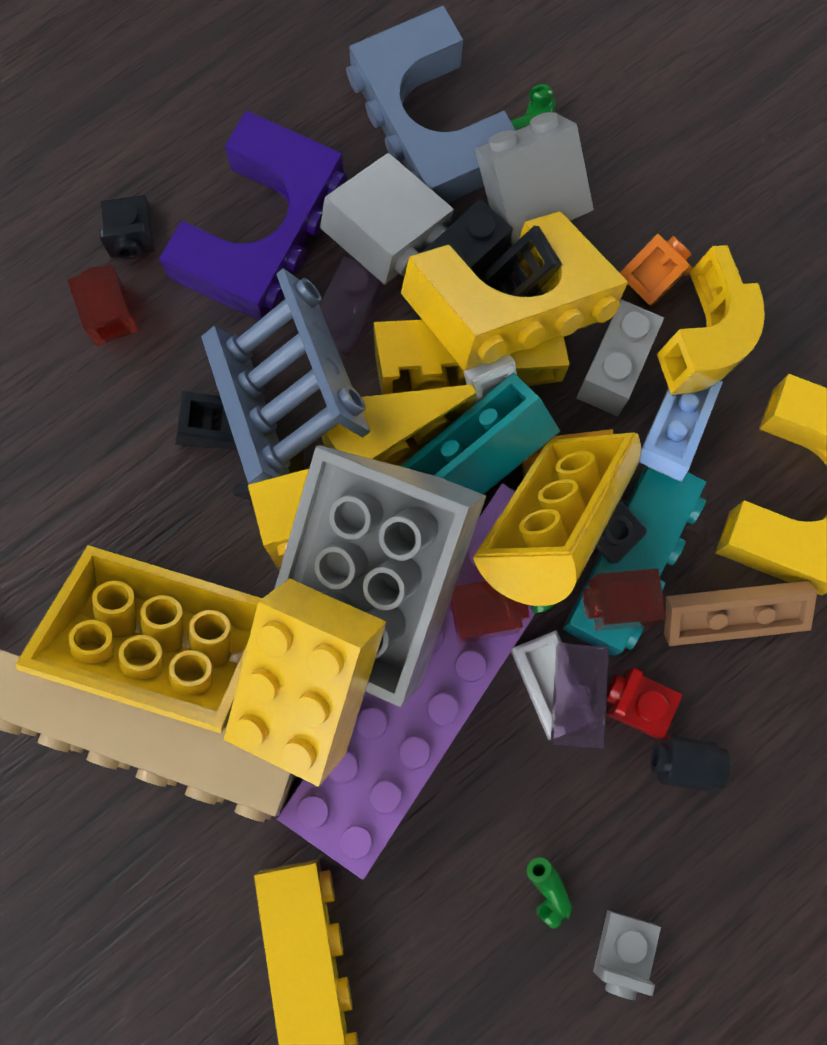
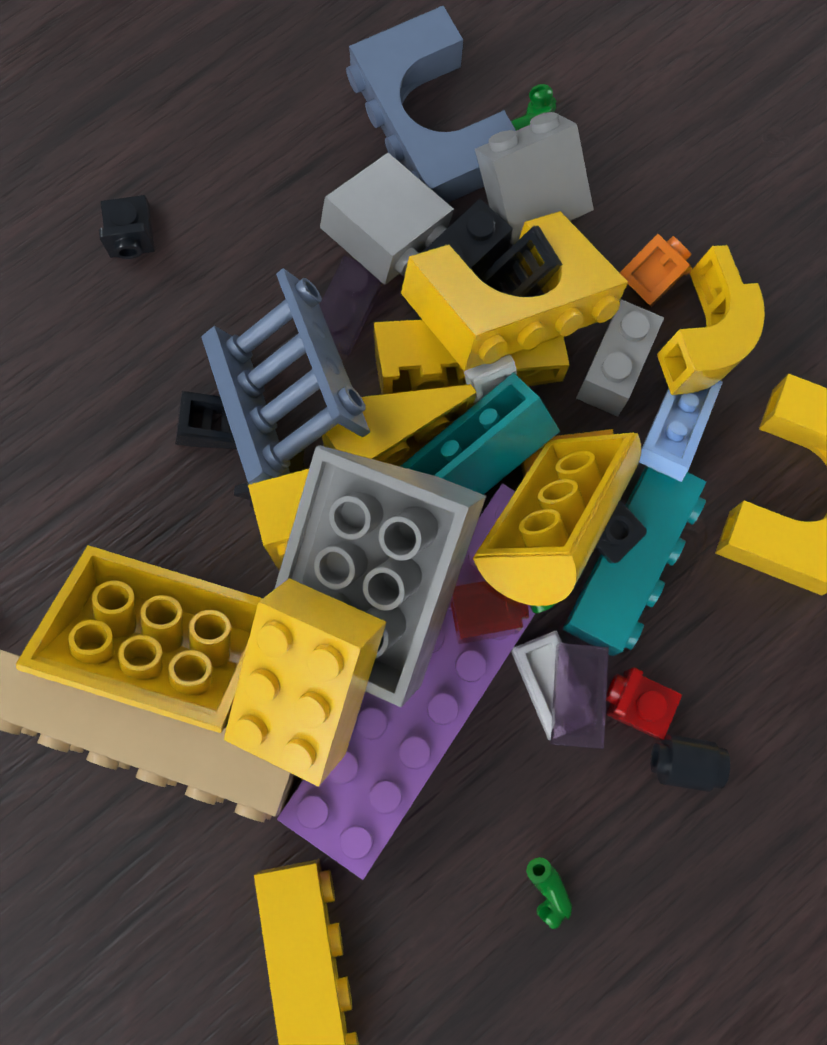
(102, 304): clear red brick -> none
(246, 273): dark purple arch -> none
(624, 599): clear red brick -> none
(626, 955): light grey bracket -> none
(739, 613): medium nougat plate -> none

